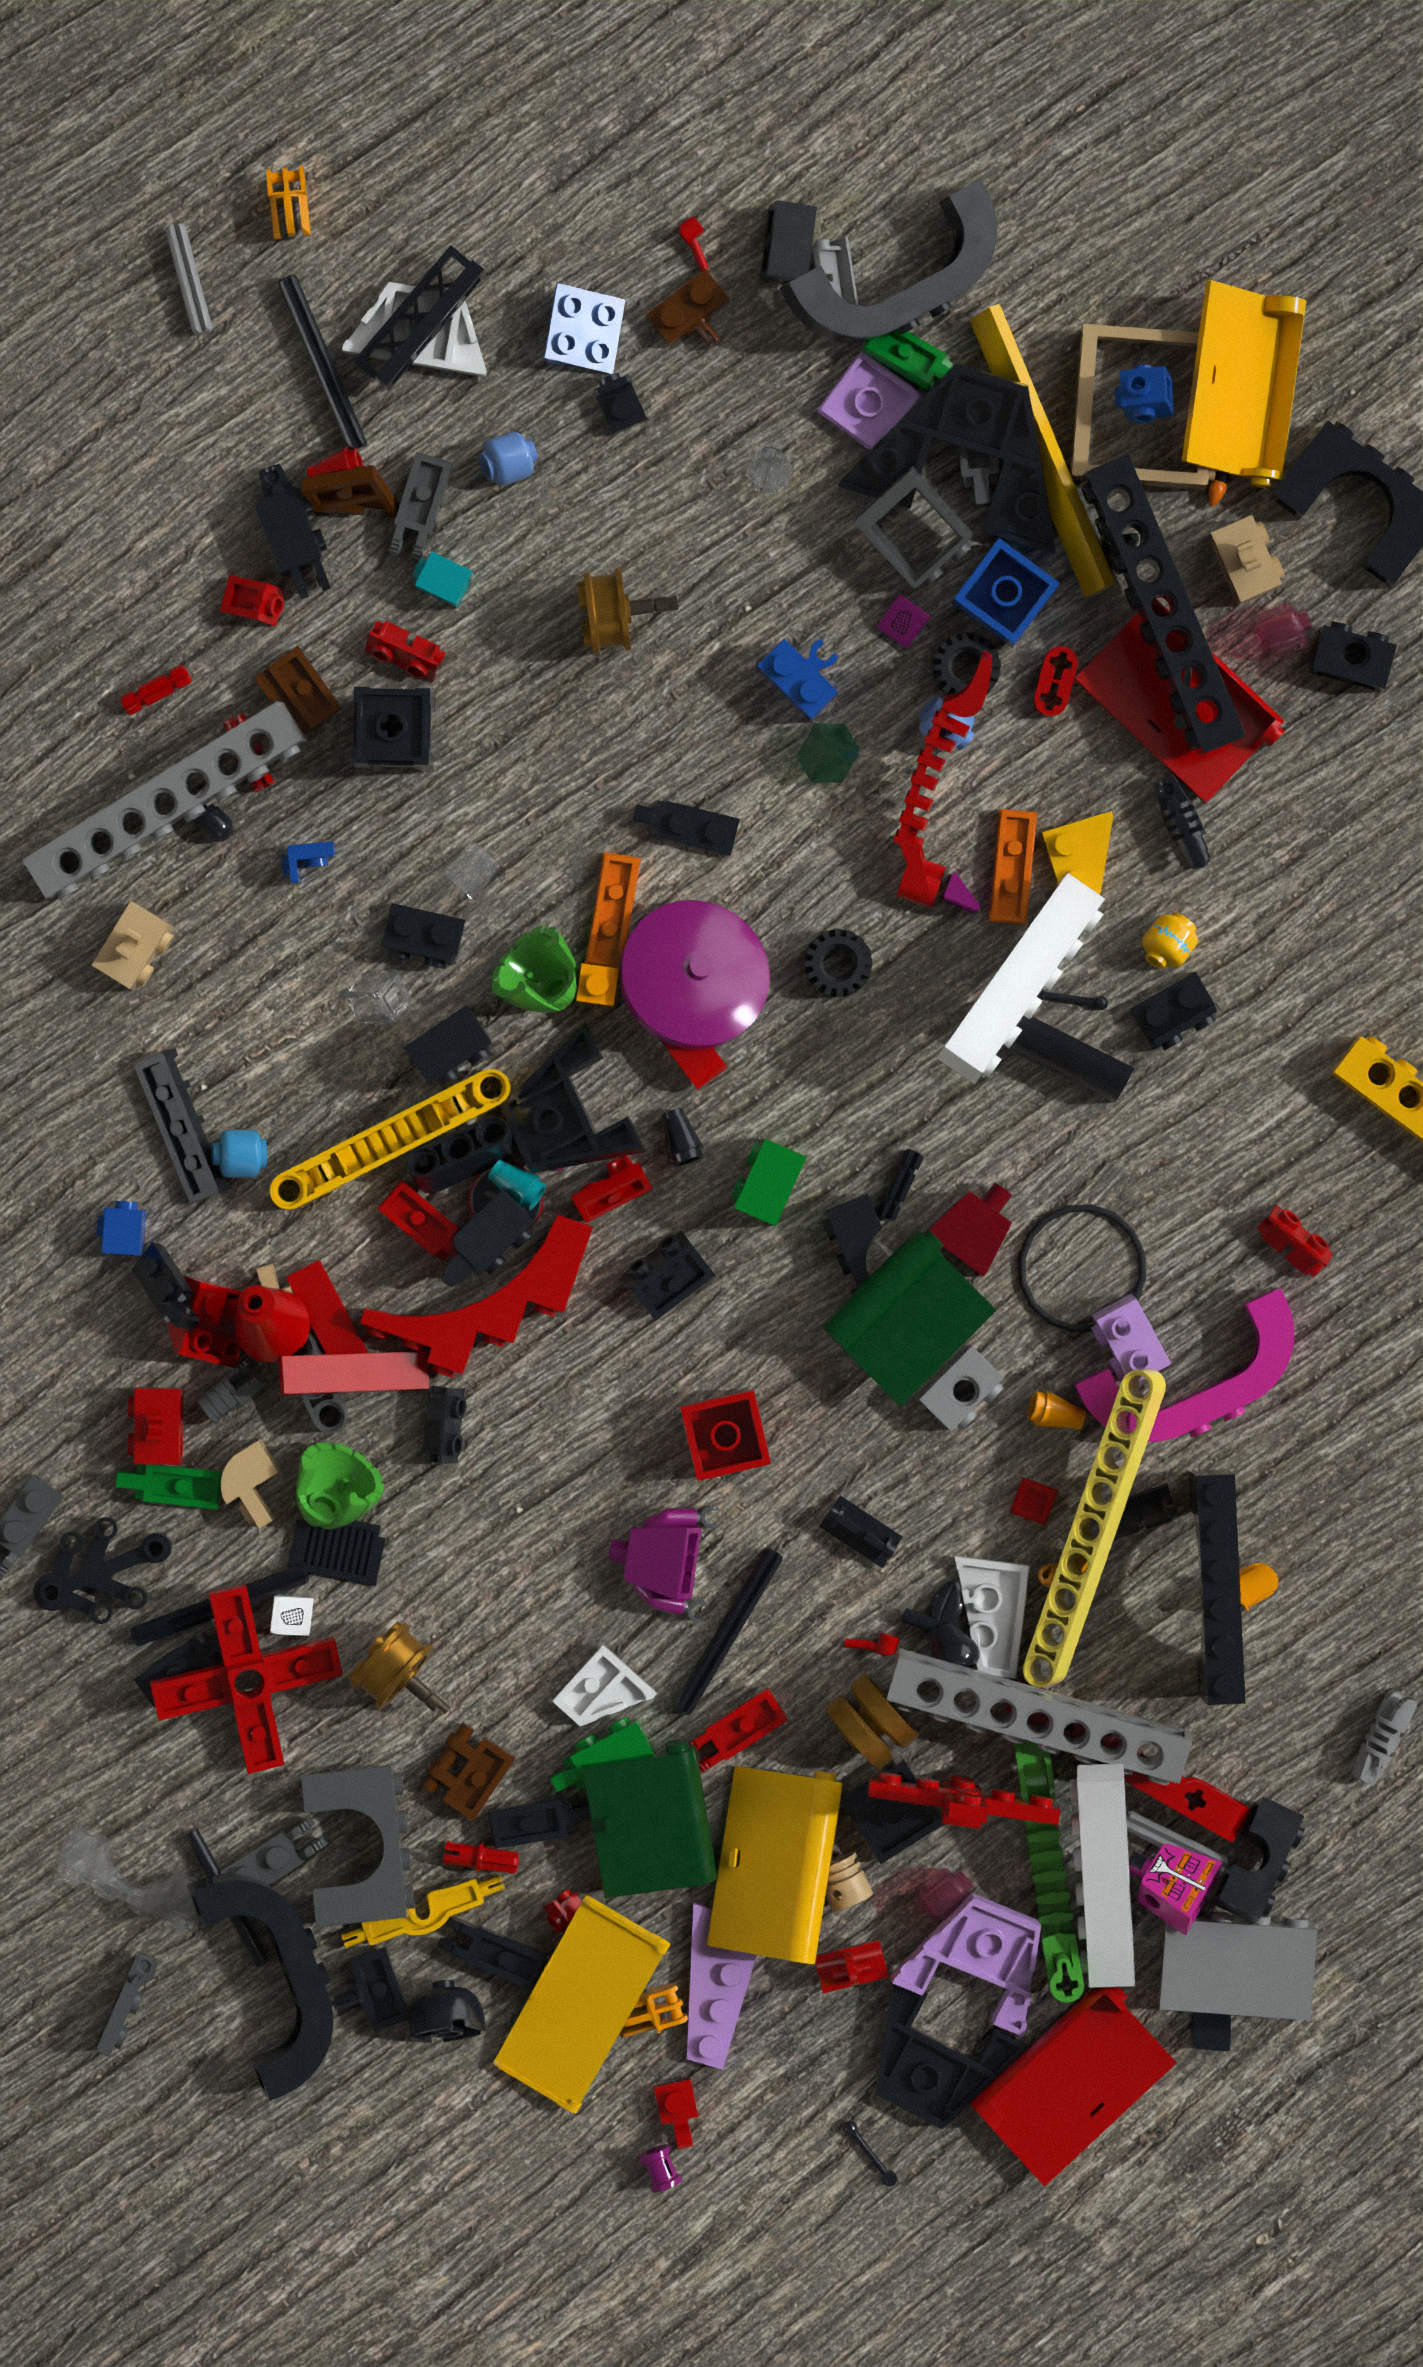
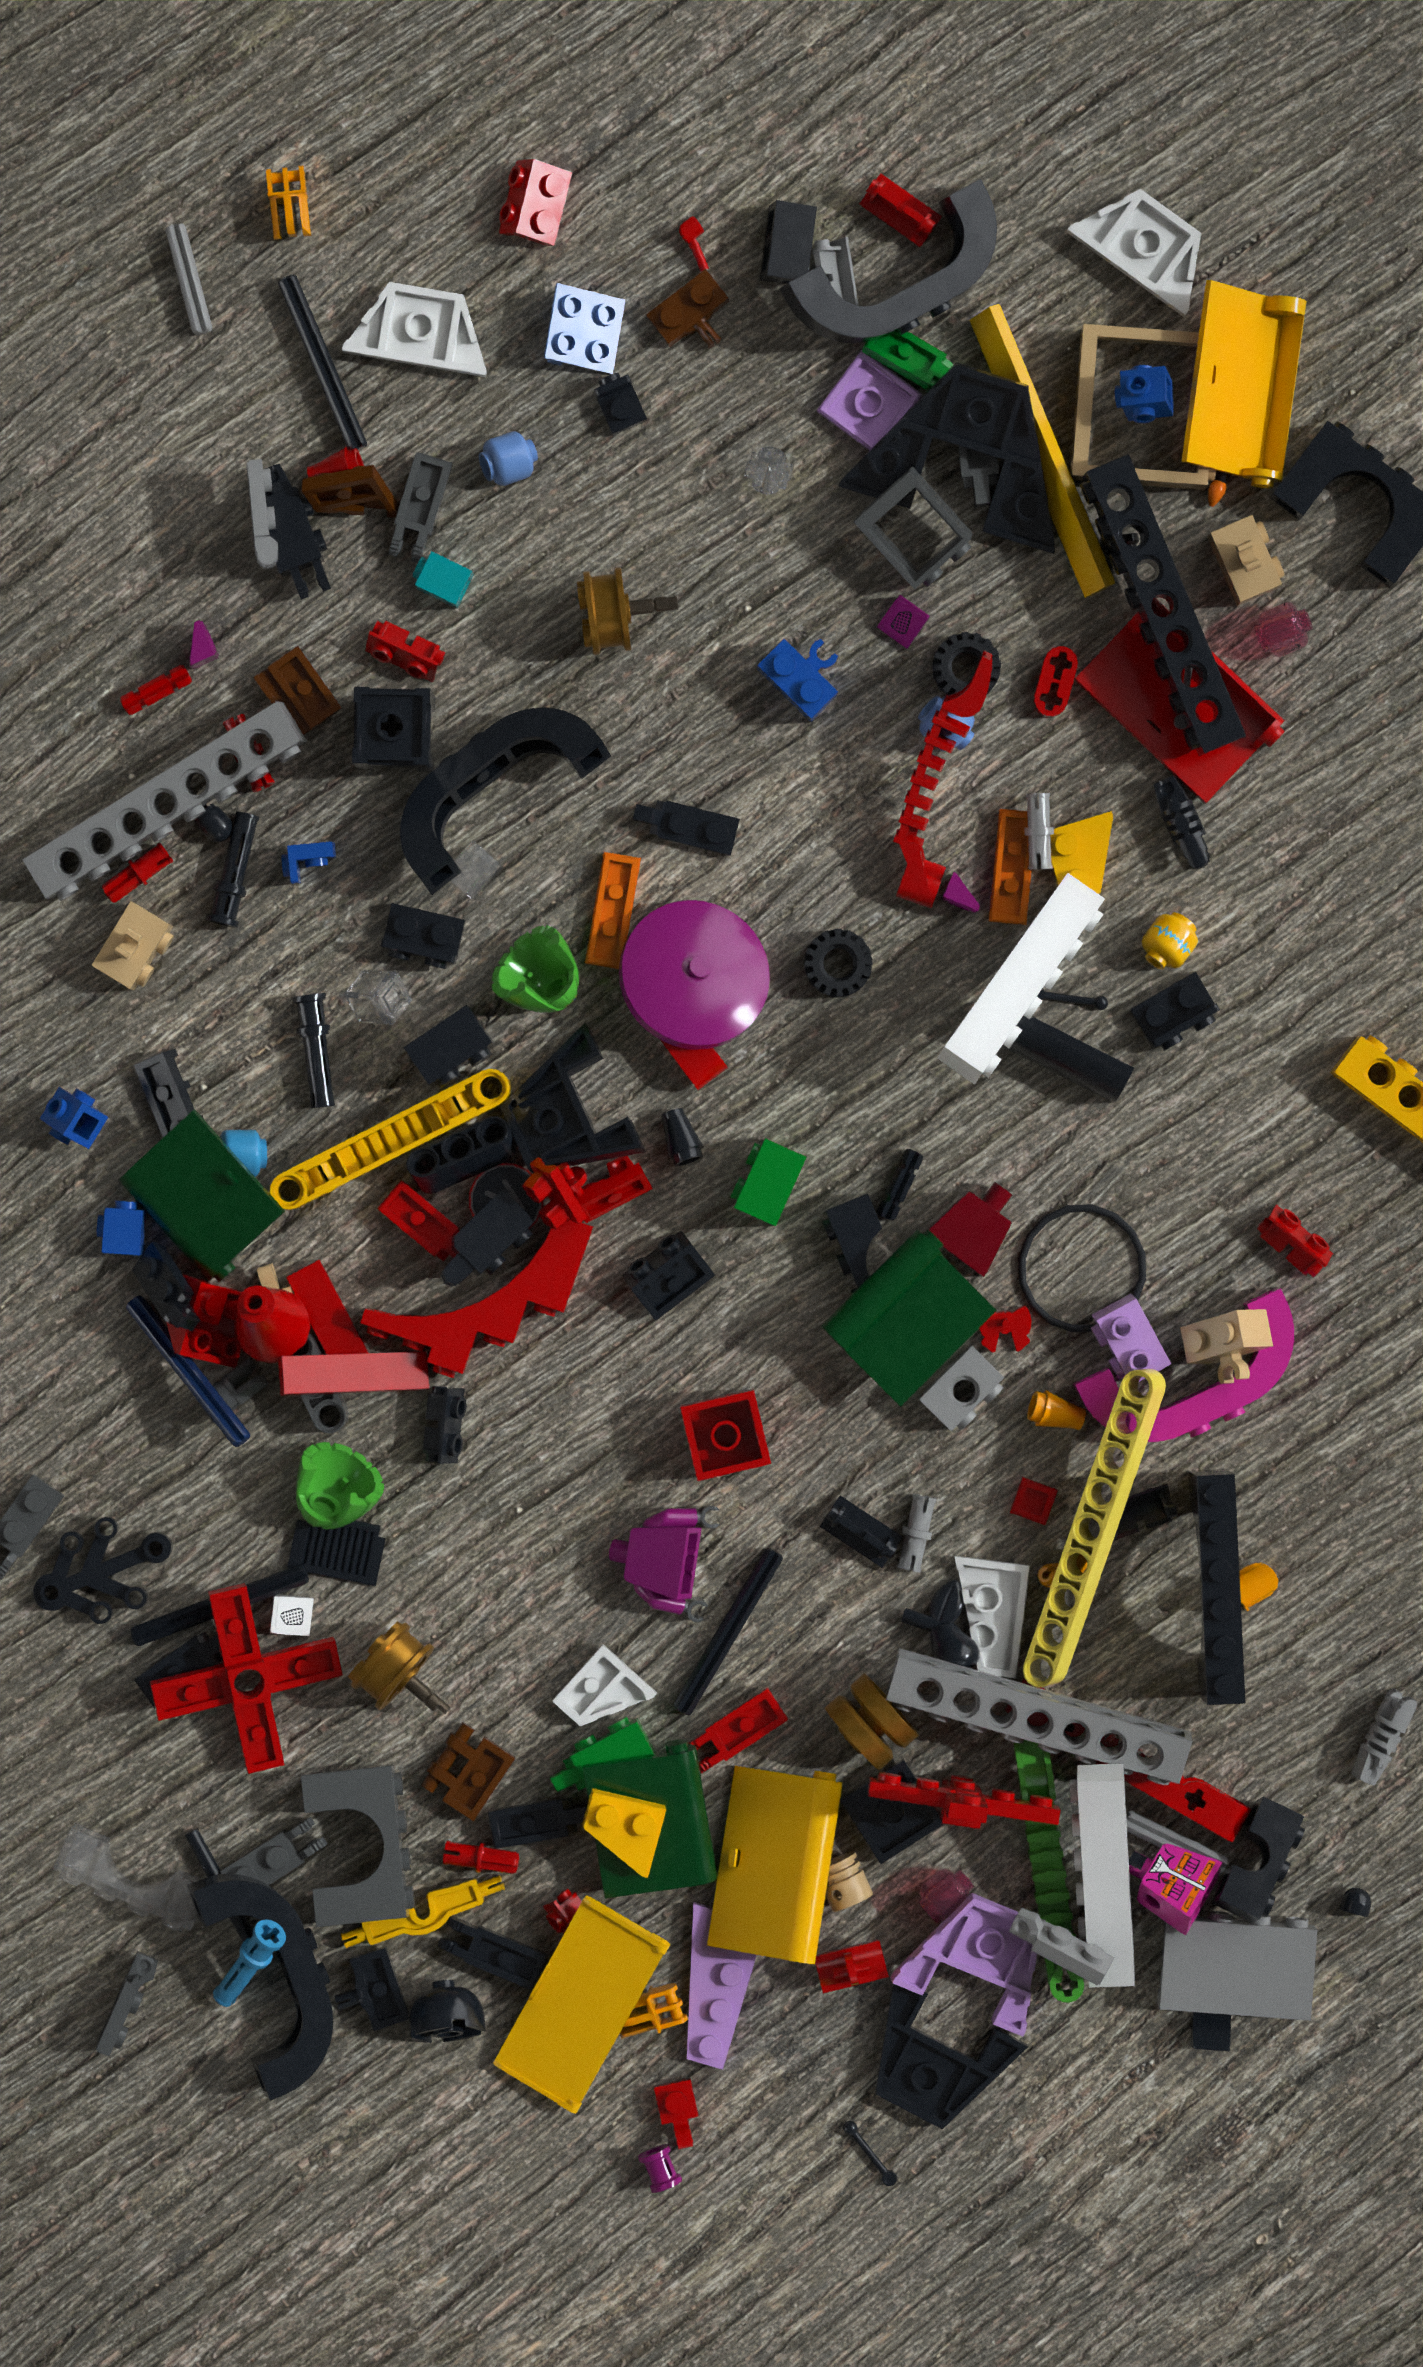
(73, 1117): none -> blue brick
(137, 873): none -> red axle
(157, 1425): red brick -> none
(173, 1485): green hinge -> none
(188, 1372): none -> dark blue axle
(201, 1196): none -> dark green door
(202, 646): none -> magenta slope
(242, 1476): tan brick -> none
(246, 825): none -> black pin
(253, 600): red bracket -> none
(254, 1955): none -> dark azure pin
(262, 516): none -> light grey hinge
(313, 1031): none -> black pin
(430, 324): black fence -> none
(477, 766): none -> black arch
(518, 1183): teal cone -> none
(535, 201): none -> bracket
(562, 1187): none -> red hips
(598, 985): light orange brick -> none
(625, 1827): none -> yellow wing
(828, 753): clear green panel -> none
(885, 1646): red hand -> none
(900, 210): none -> red hinge
(916, 1533): none -> light grey pin
(1005, 593): blue brick -> none
(1016, 1322): none -> red piece
(1039, 831): none -> light grey pin
(1062, 1947): none -> light grey hinge
(1073, 2083): red door -> none
(1145, 245): none -> white wing
(1226, 1340): none -> tan brick
(1330, 662): black brick -> none
(1356, 1902): none -> black hinge

